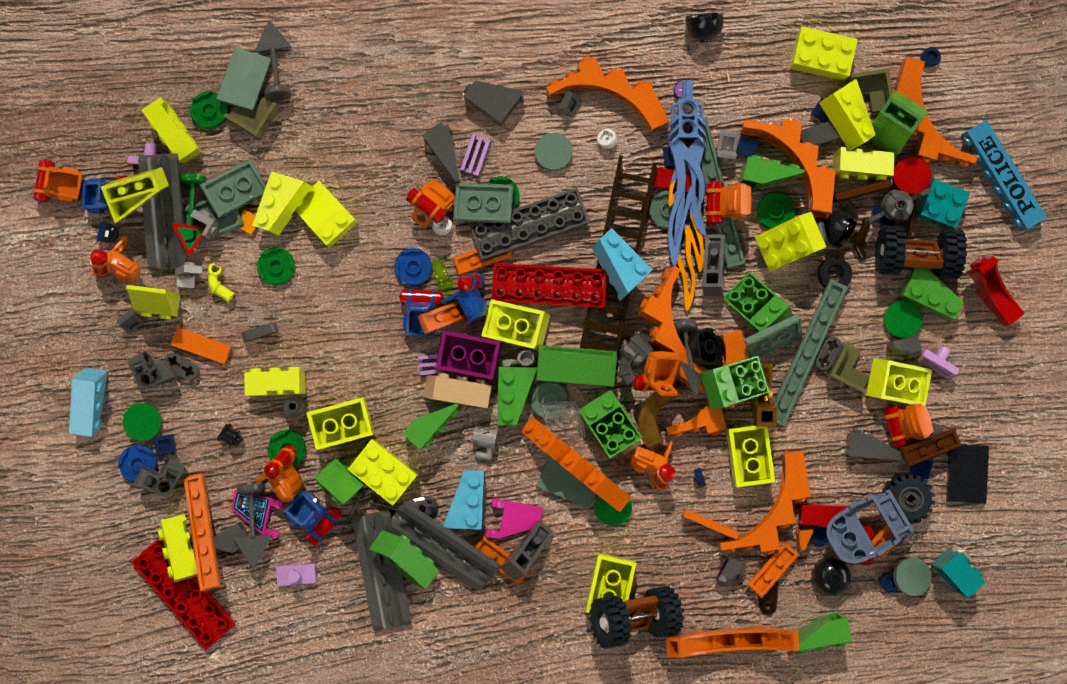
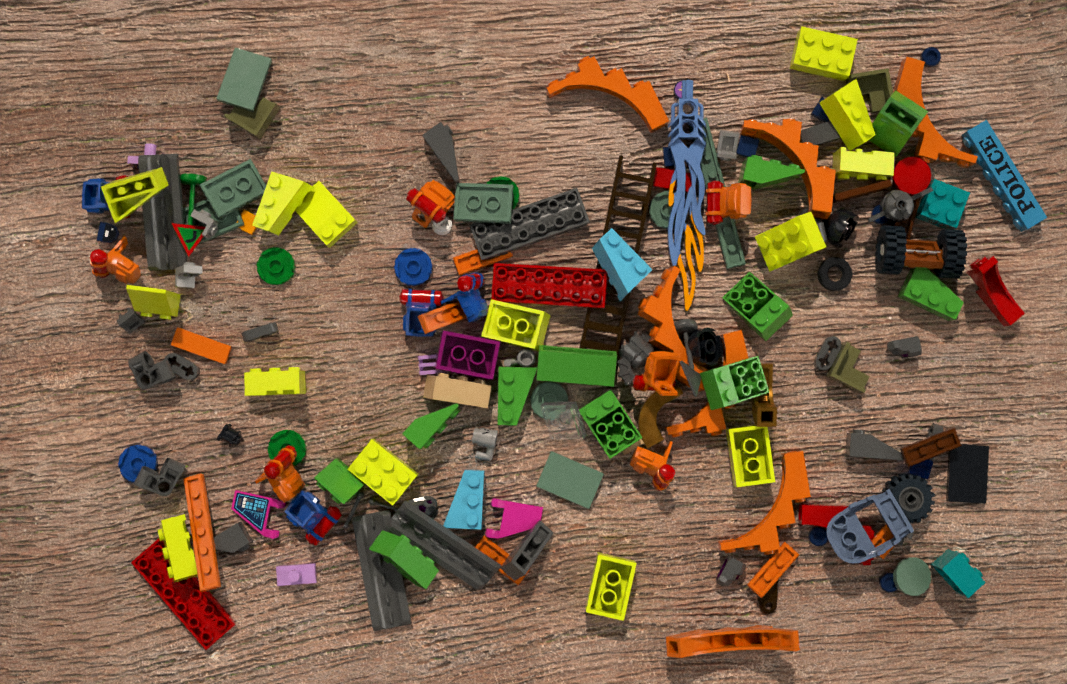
(56, 182): orange piece -> none
(87, 401): medium azure wedge -> none
(142, 421): green tile -> none
(165, 445): dark blue tile -> none
(171, 130): neon yellow wedge -> none
(207, 111): green tile -> none
(216, 287): neon yellow piece -> none
(252, 545): dark grey piece -> none
(271, 41): dark grey piece -> none
(300, 406): dark grey brick -> none
(340, 423): neon yellow brick -> none
(443, 279): clear neon green piece -> none
(480, 139): lavender tile -> none
(493, 100): dark grey slope -> none
(553, 151): sand green tile -> none
(568, 104): dark grey tile -> none
(575, 464): orange arch -> none
(607, 138): white tile -> none
(609, 515): green tile -> none
(656, 611): black plate -> none
(699, 477): dark blue tile -> none
(704, 26): black cylinder -> none
(710, 523): orange tile -> none
(714, 265): dark grey slope -> none
(774, 337): sand green tile -> none
(775, 210): green tile -> none
(803, 537): orange slope -> none
(808, 349): sand green tile -> none
(825, 631): bright green slope -> none
(831, 576): black cylinder -> none
(859, 238): dark brown piece -> none
(899, 382): neon yellow slope -> none
(902, 319): green tile -> none
(907, 423): orange piece -> none
(938, 362): lavender tile -> none

